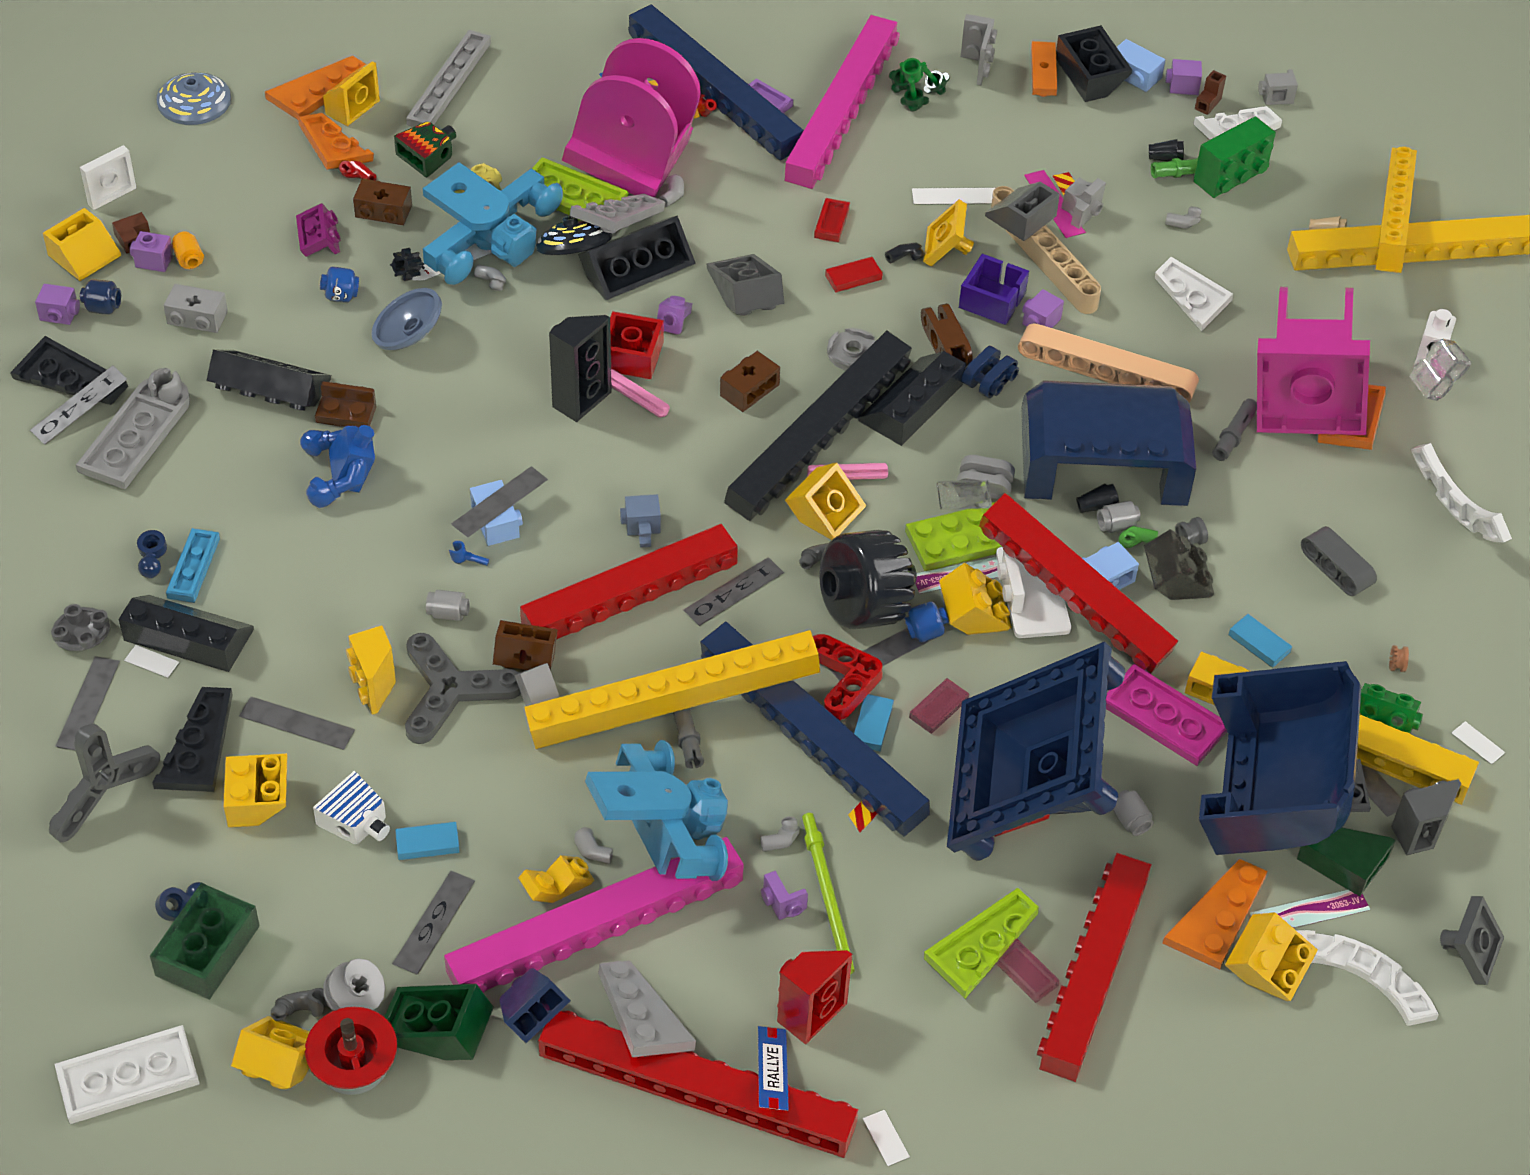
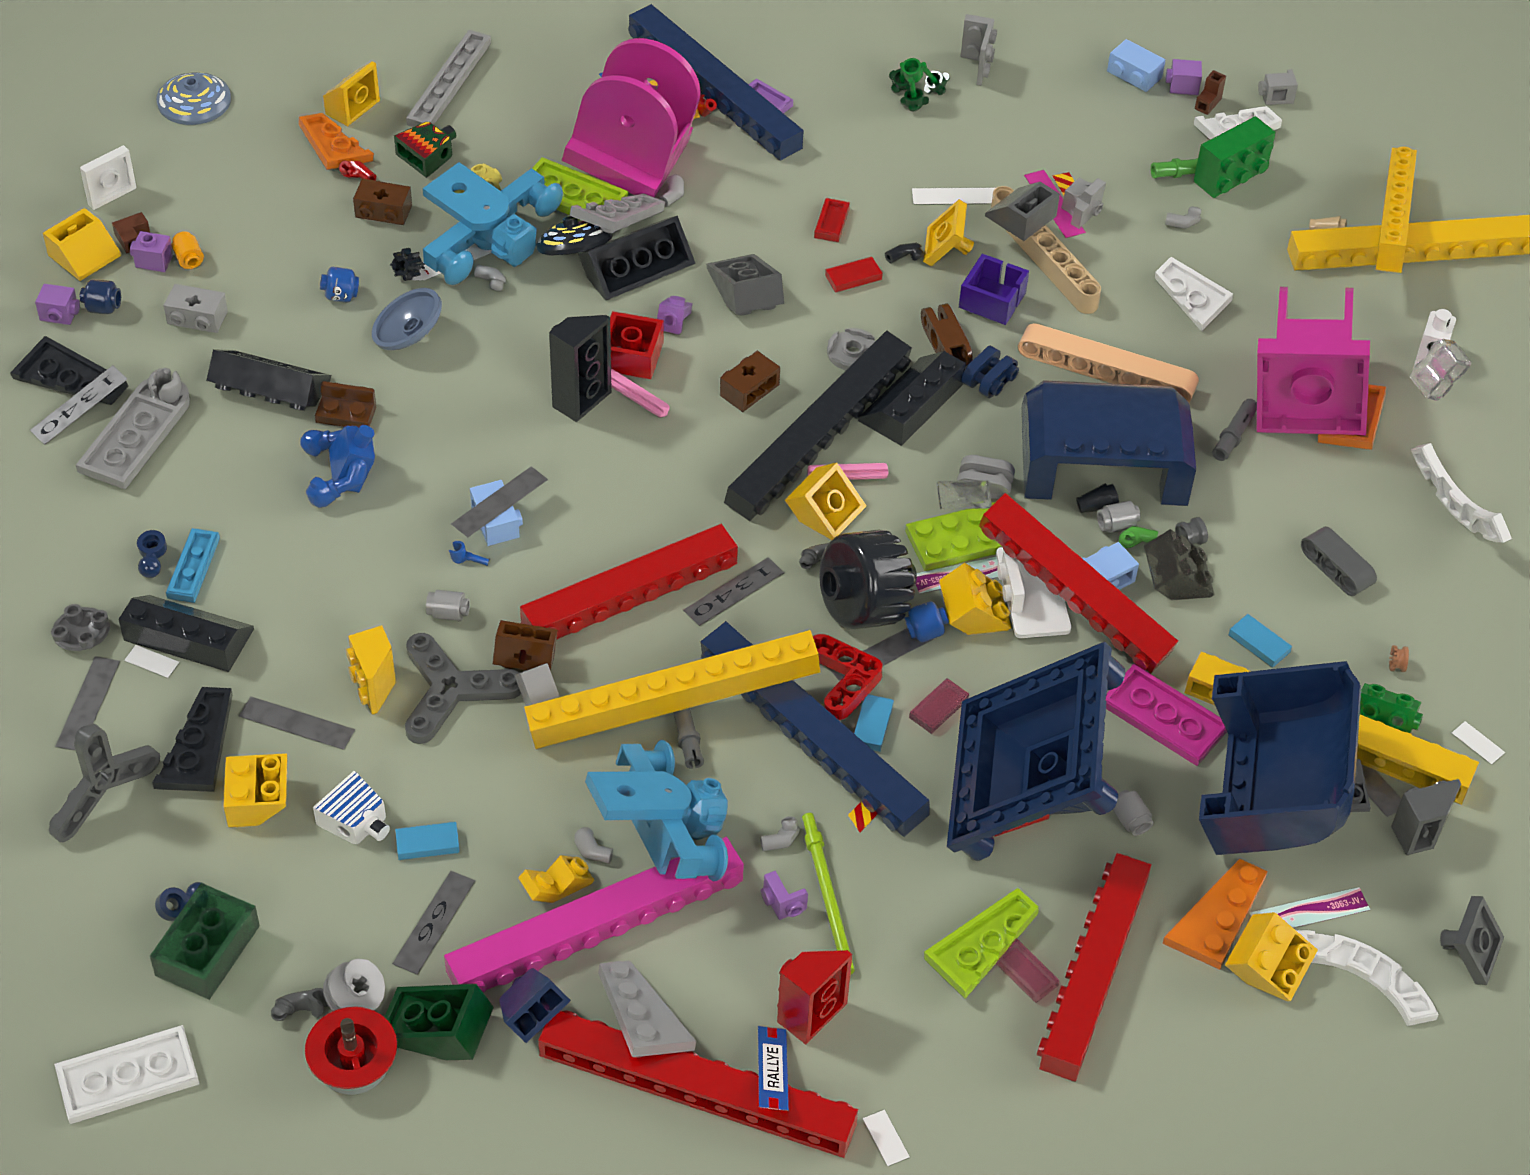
(272, 1052): yellow slope -> none
(306, 93): orange wing -> none
(317, 230): magenta bracket -> none
(642, 517): sand blue brick -> none
(841, 102): dark pink brick -> none
(1043, 310): medium lavender brick -> none
(1044, 68): orange tile -> none
(1092, 62): black slope -> none
(1167, 150): black cone -> none
(1349, 857): dark green slope -> none

